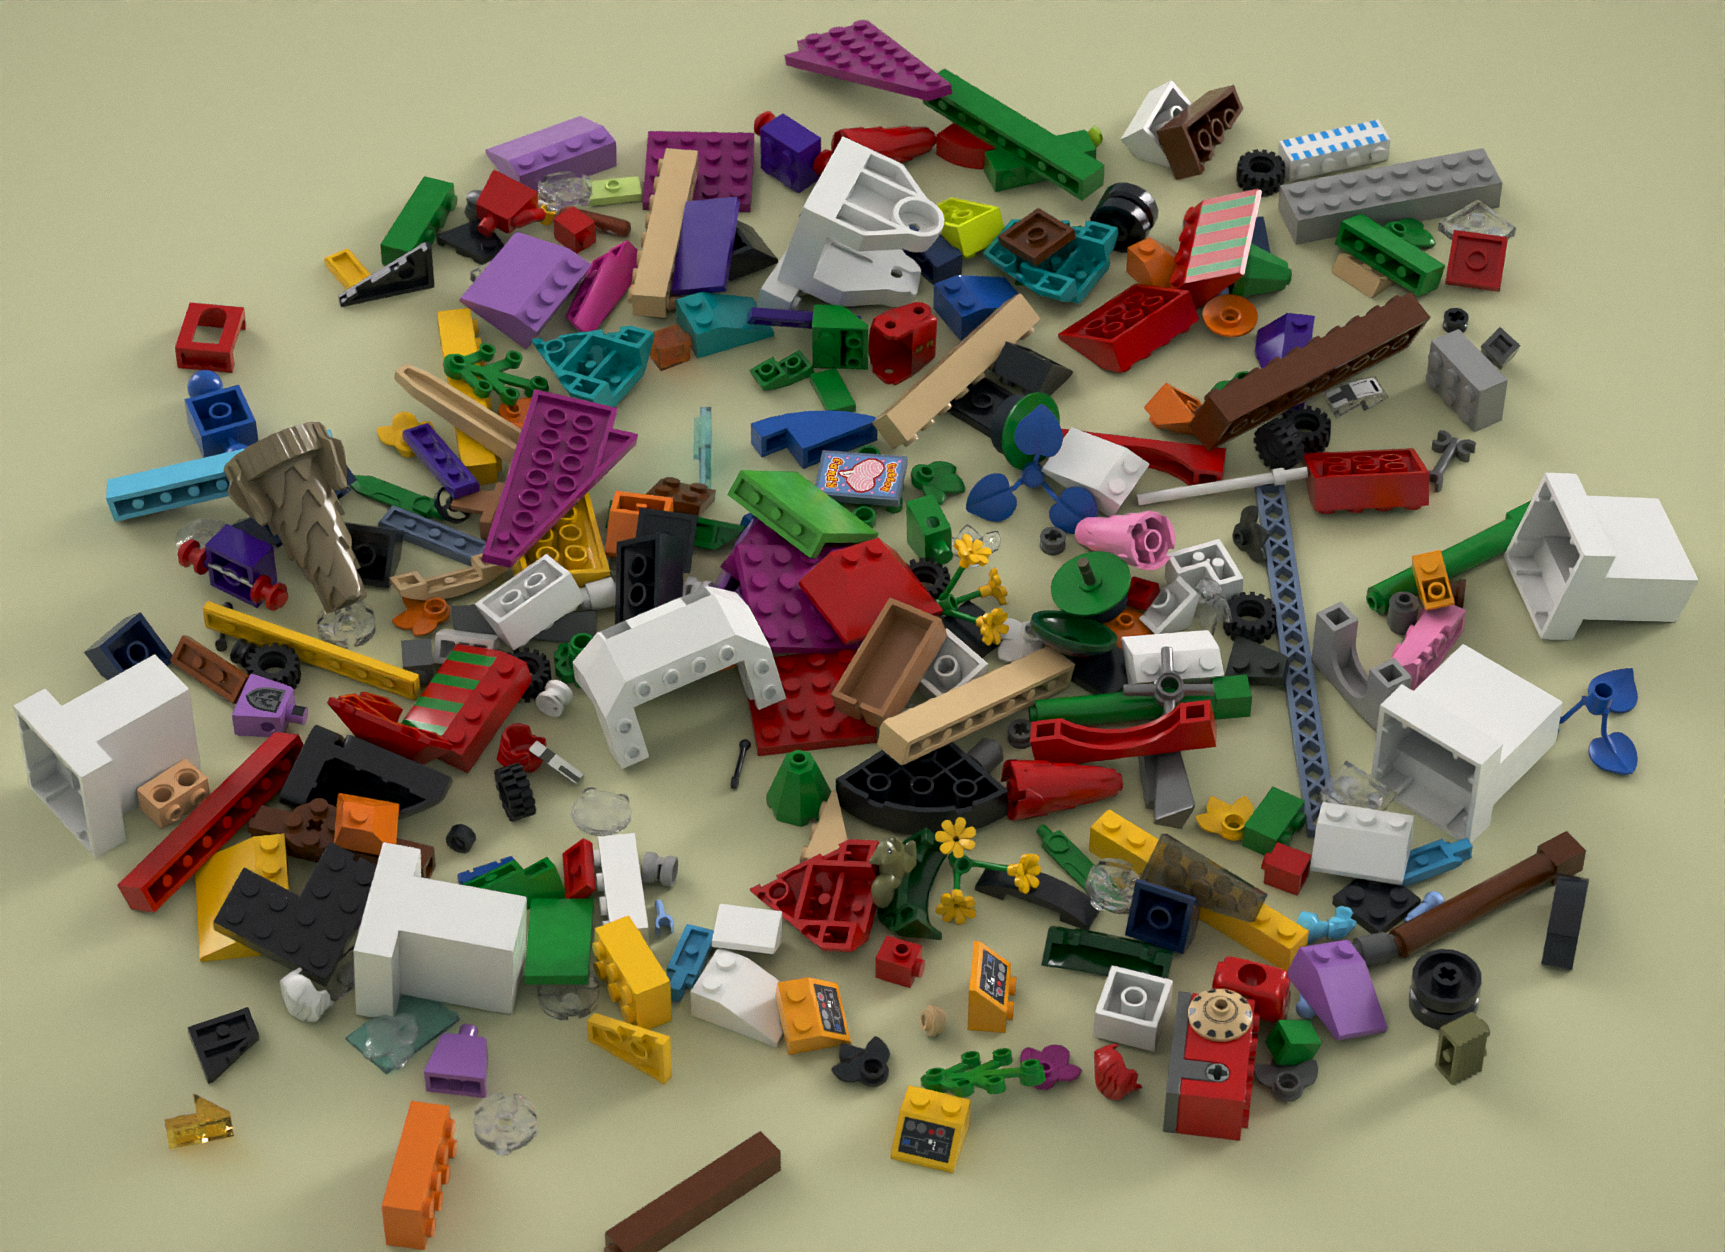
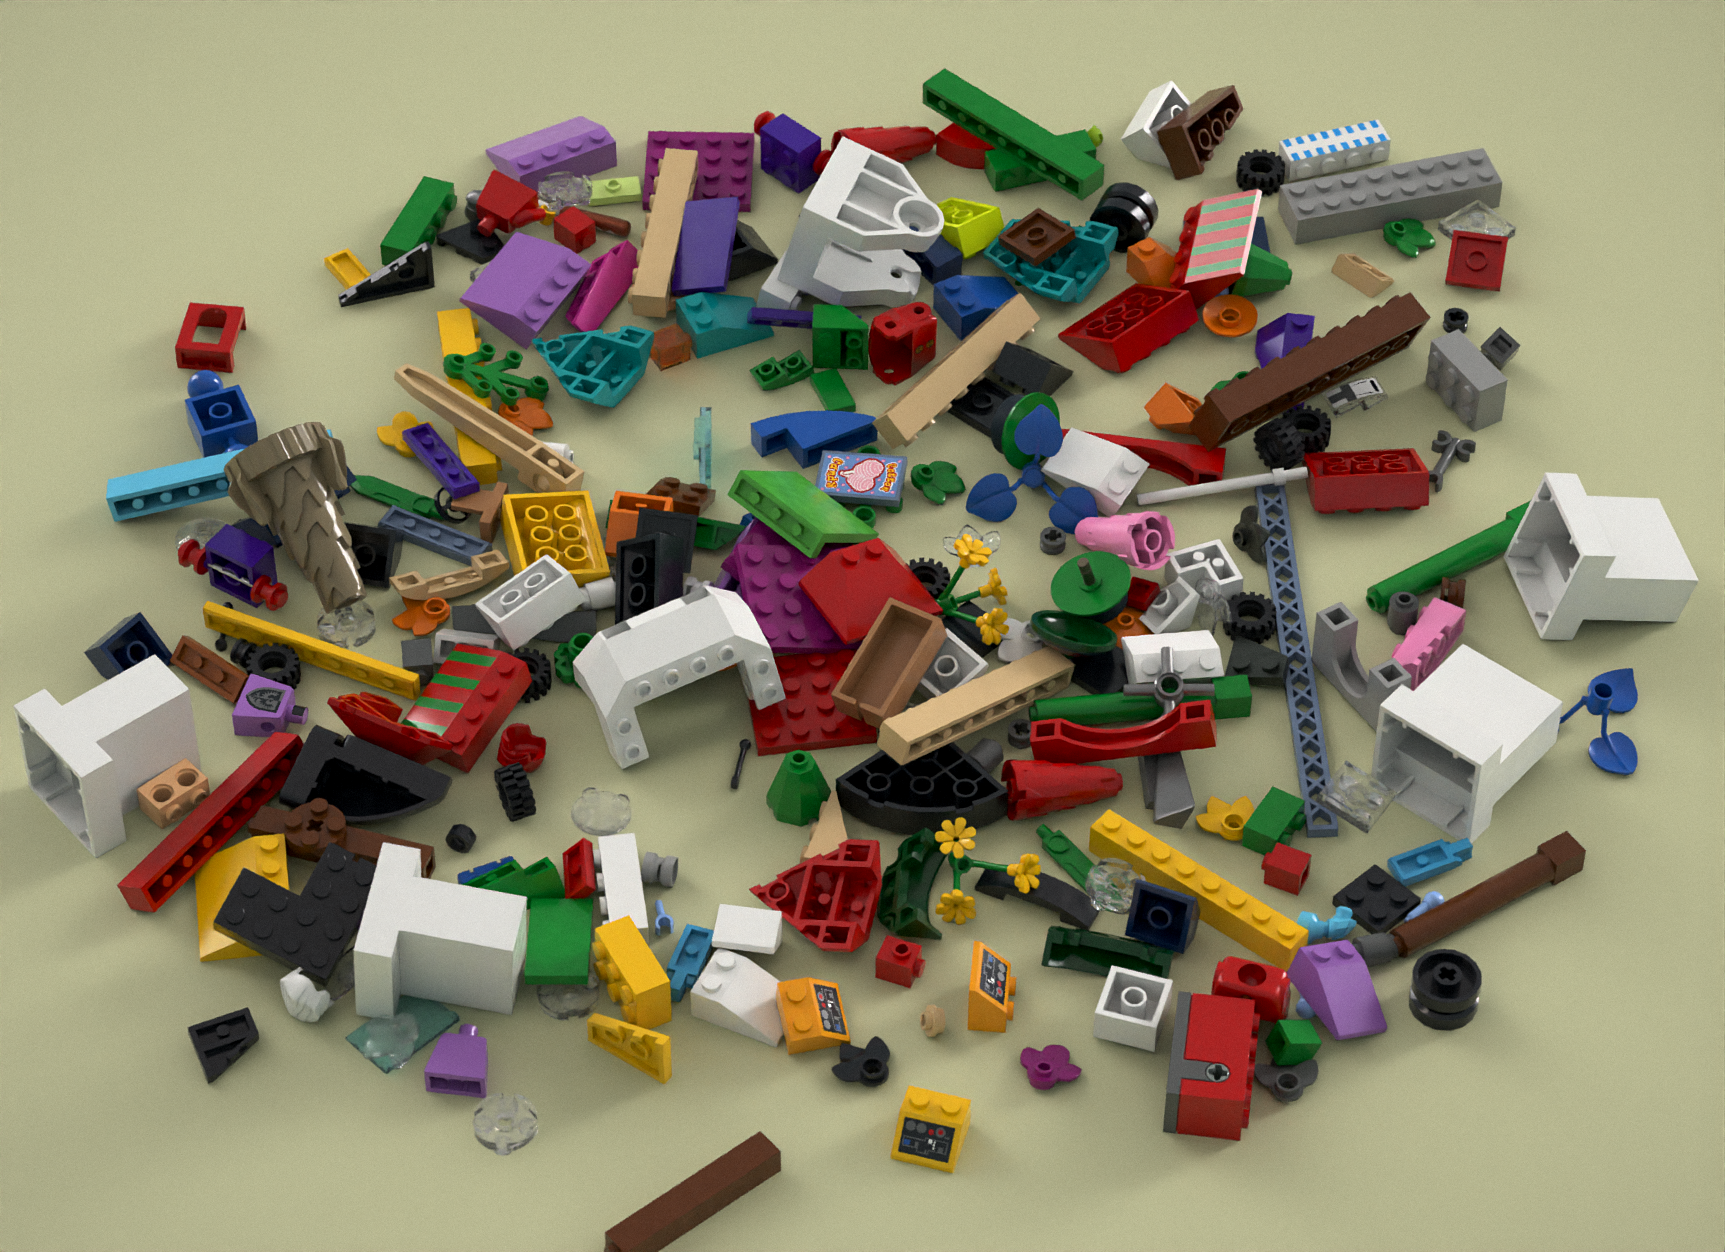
(206, 1125): clear yellow slope -> none
(365, 823): orange slope -> none
(418, 1175): orange brick -> none
(554, 697): white wheel -> none
(556, 462): magenta wing -> none
(556, 762): white sticker -> none
(868, 58): magenta wing -> none
(894, 864): olive animal -> none
(931, 539): green torso -> none
(983, 1076): green plant -> none
(1111, 1074): red hair -> none
(1191, 873): clear smoke wing -> none
(1220, 1015): tan dish -> none
(1362, 843): white slope -> none
(1390, 254): green brick -> none
(1432, 580): light orange slope -> none
(1462, 1048): olive brick -> none
(1565, 921): black arch -> none

